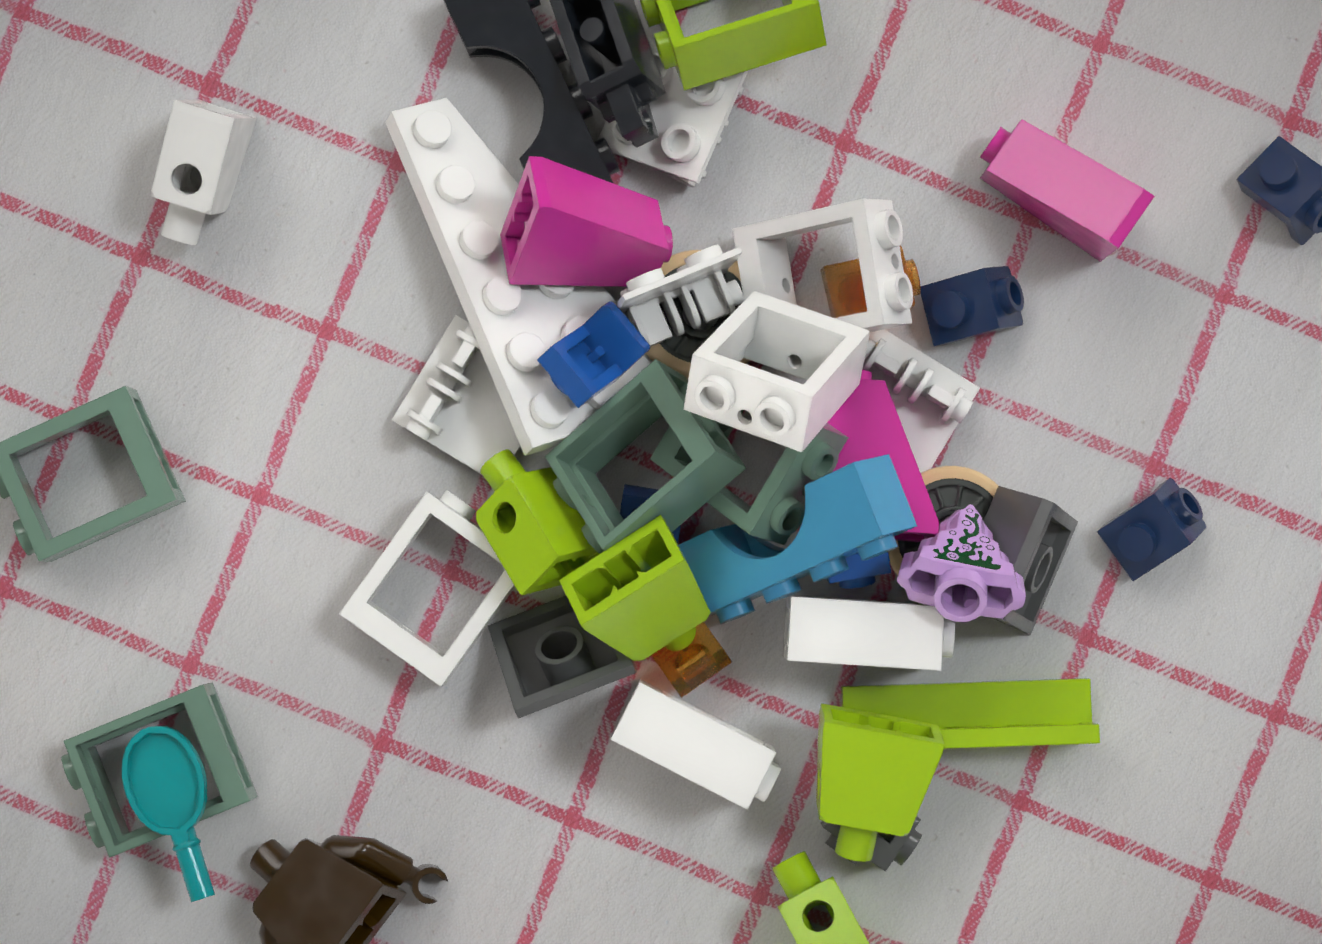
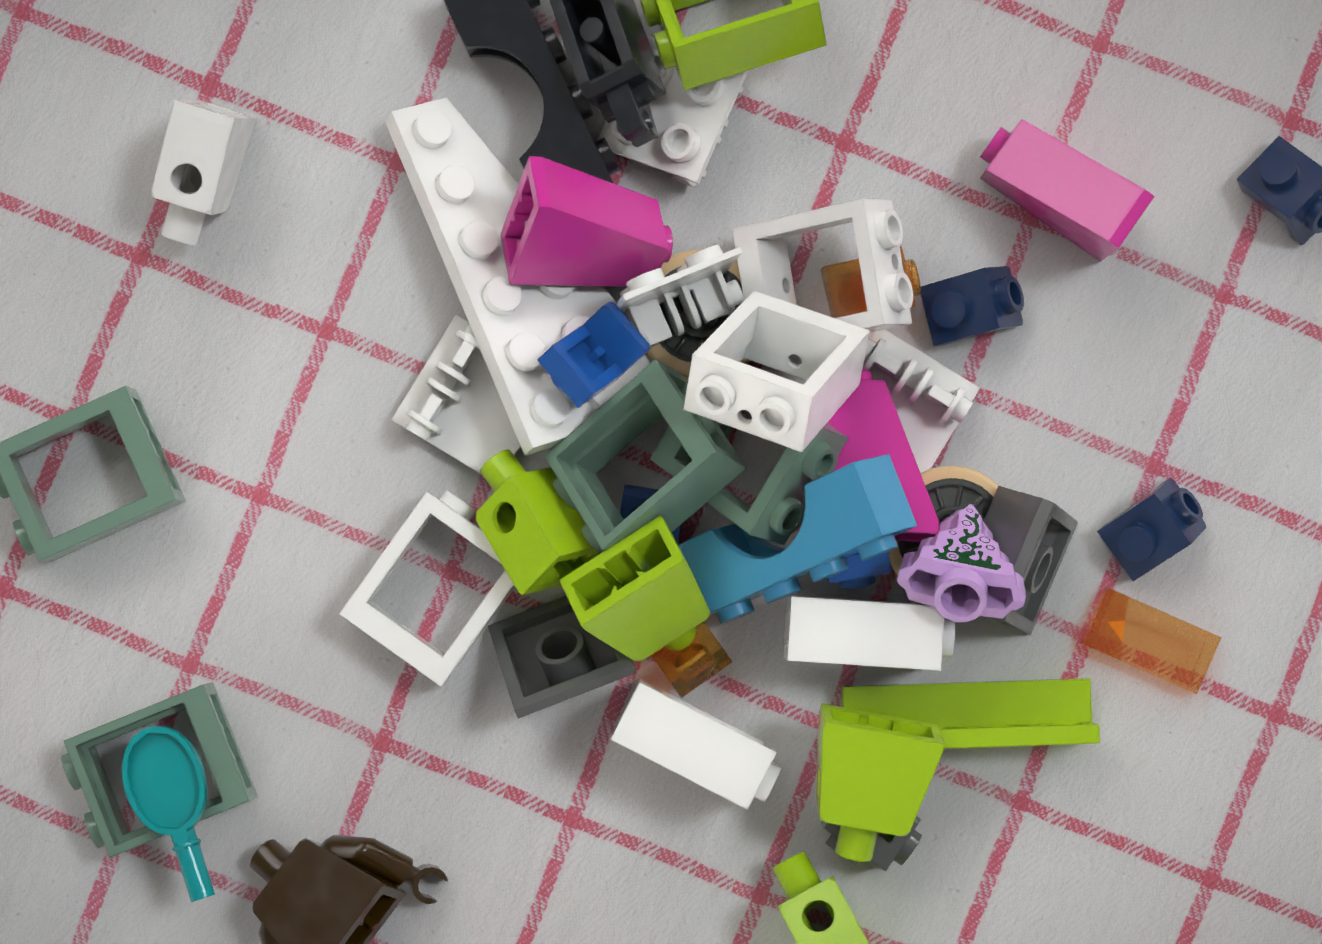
(1151, 640): none -> clear orange tile

